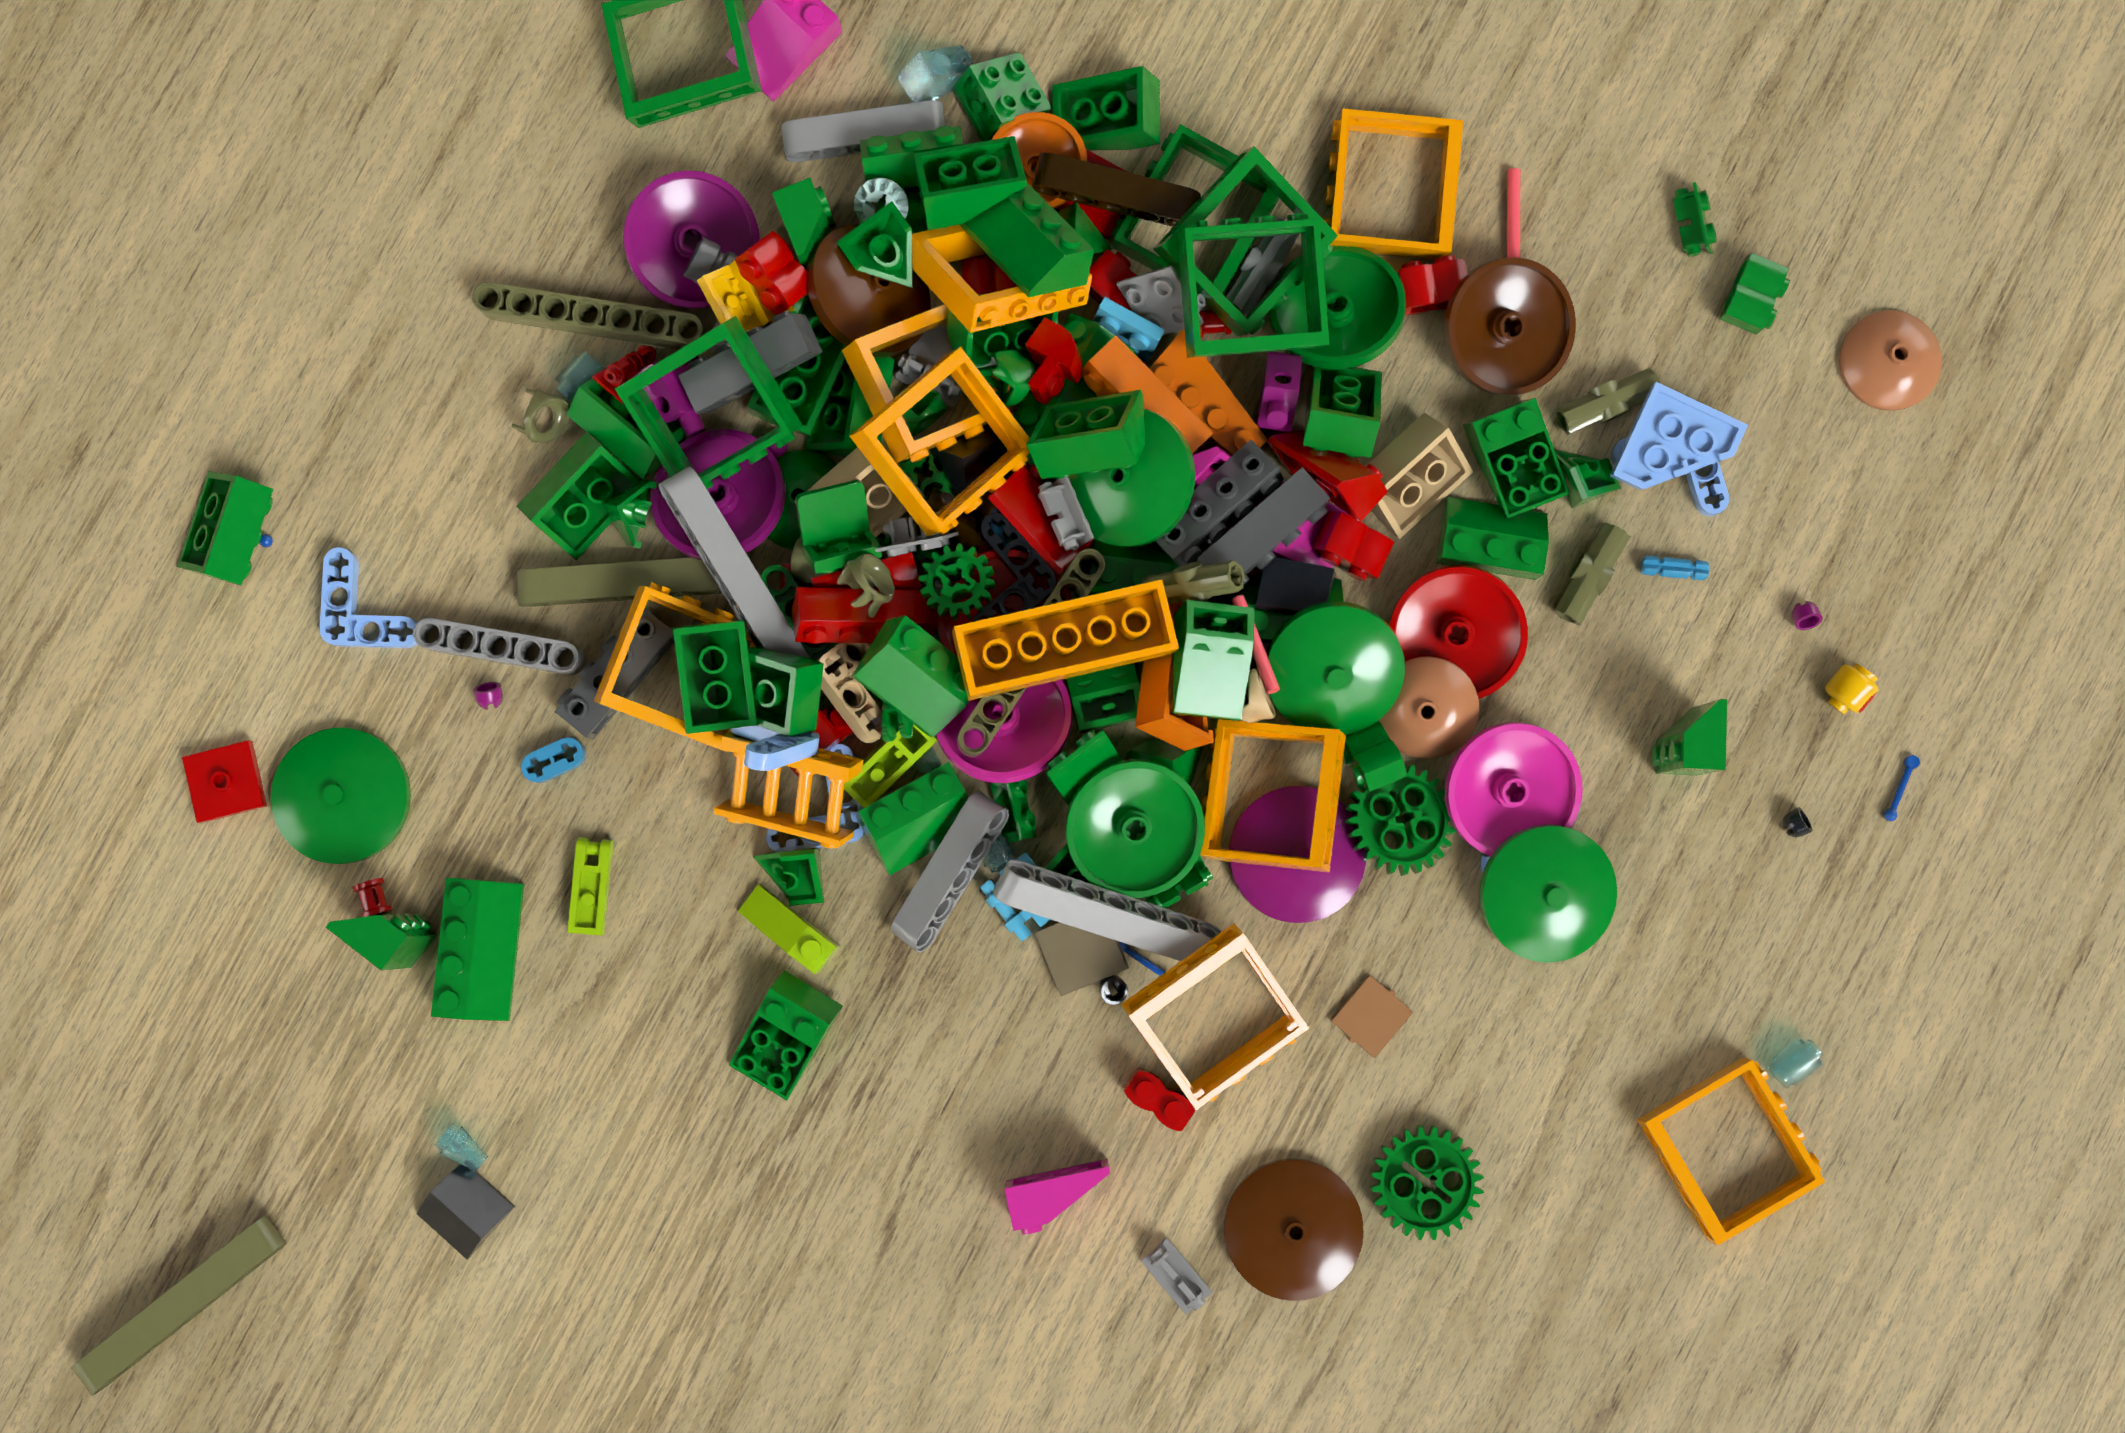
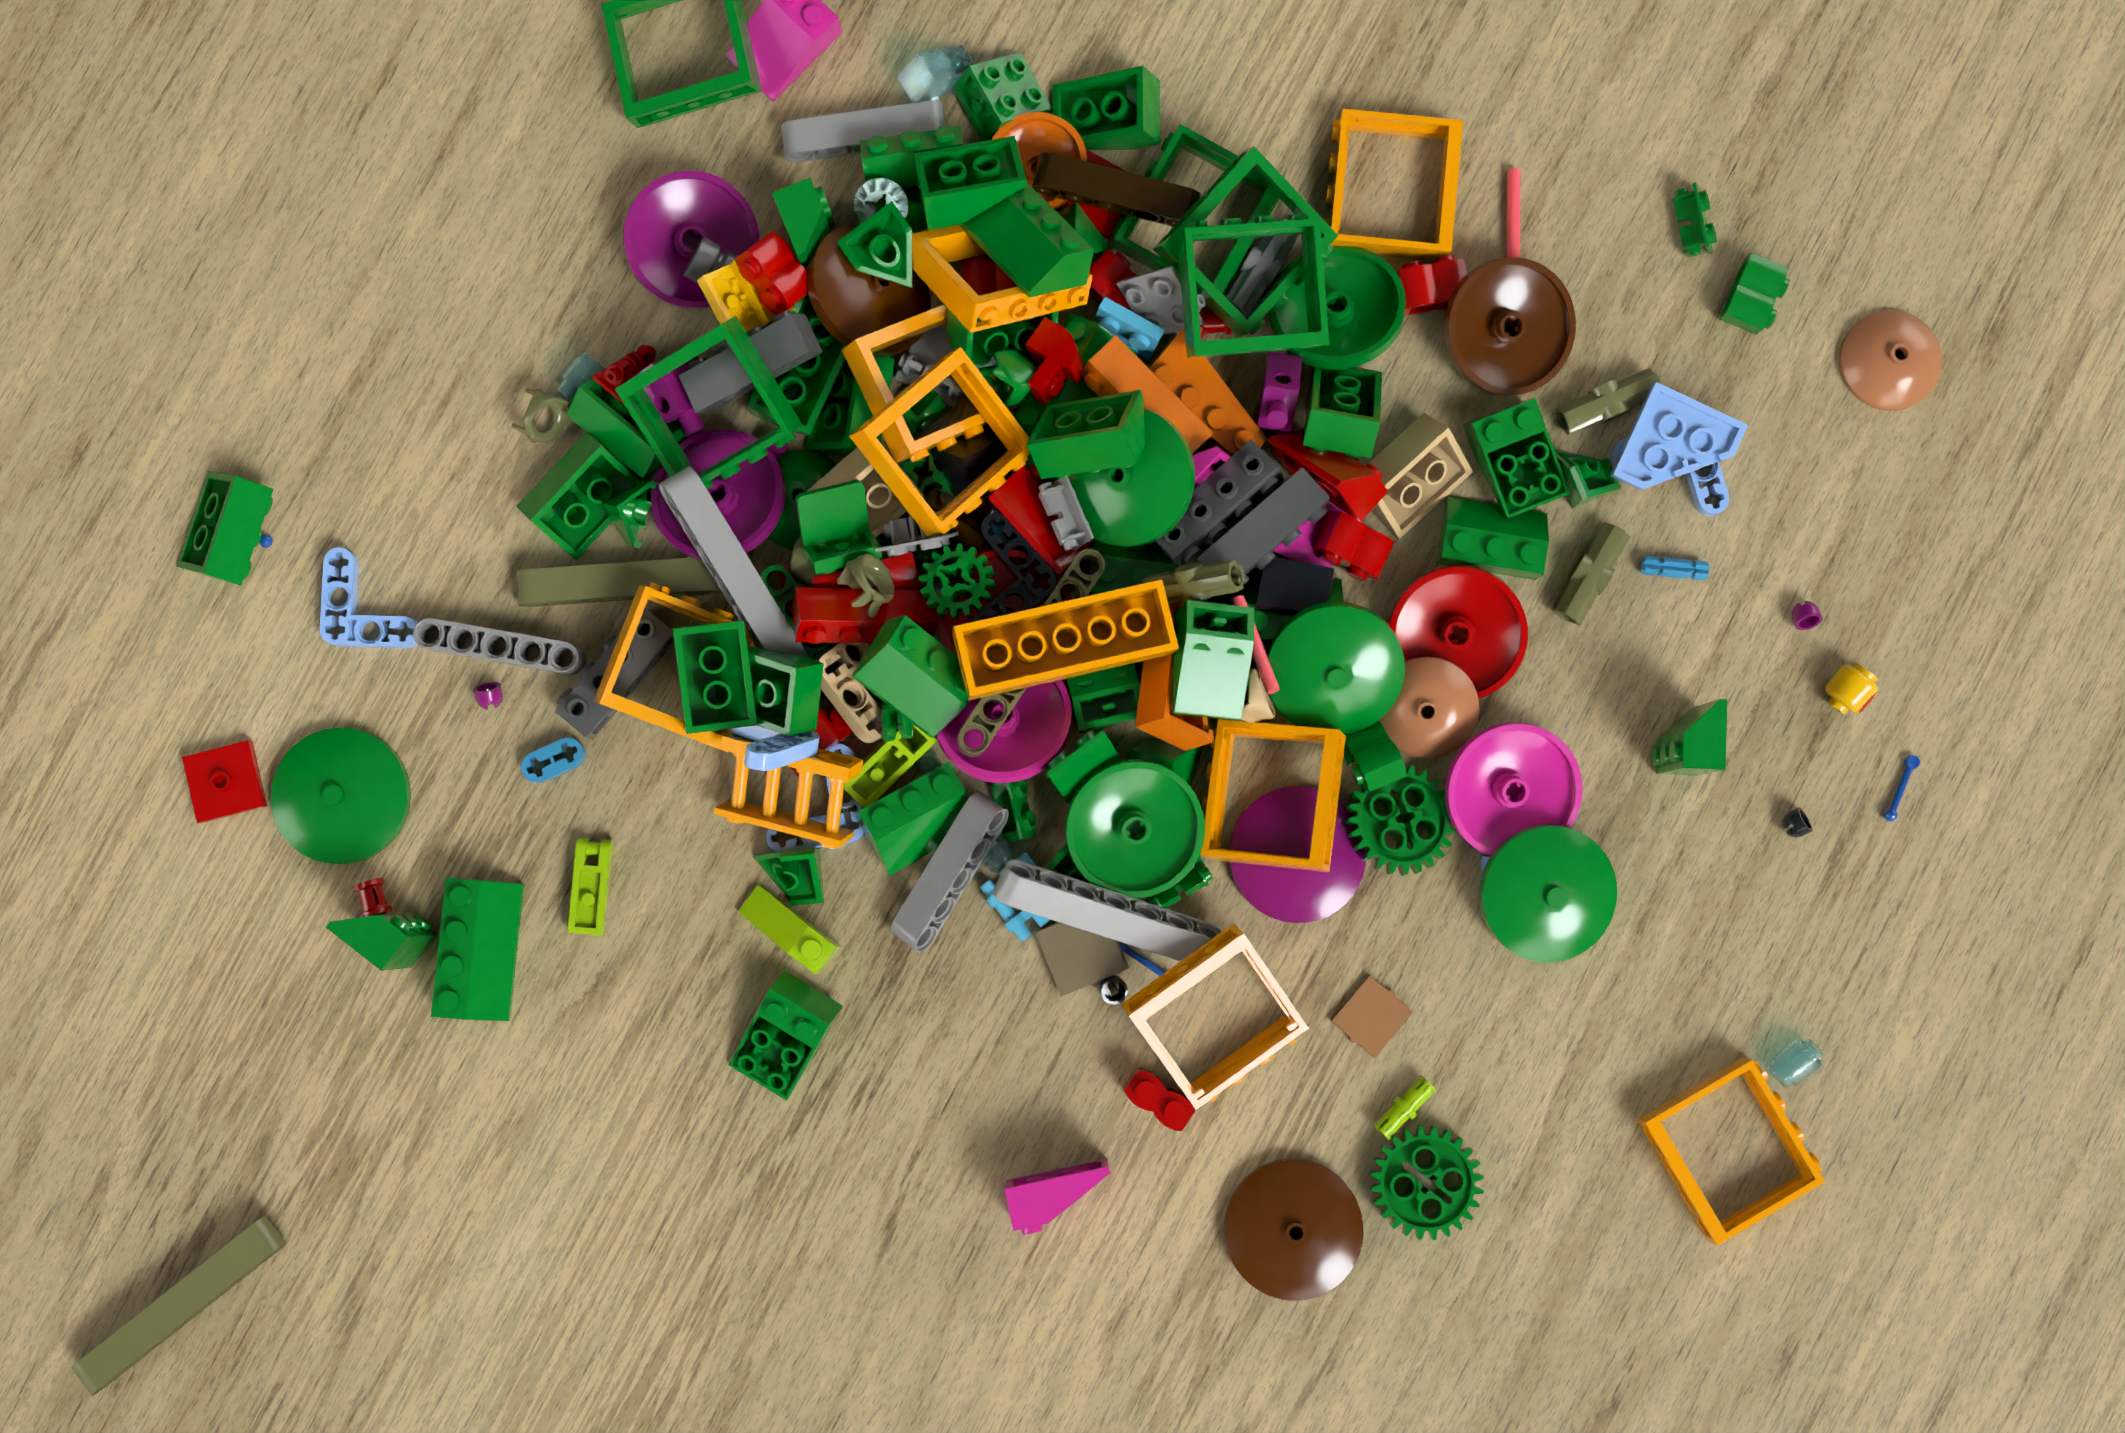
(461, 1148): clear light blue cone -> none
(464, 1209): black slope -> none
(575, 310): olive beam -> none
(1177, 1276): light grey hinge -> none
(1404, 1107): none -> lime pin

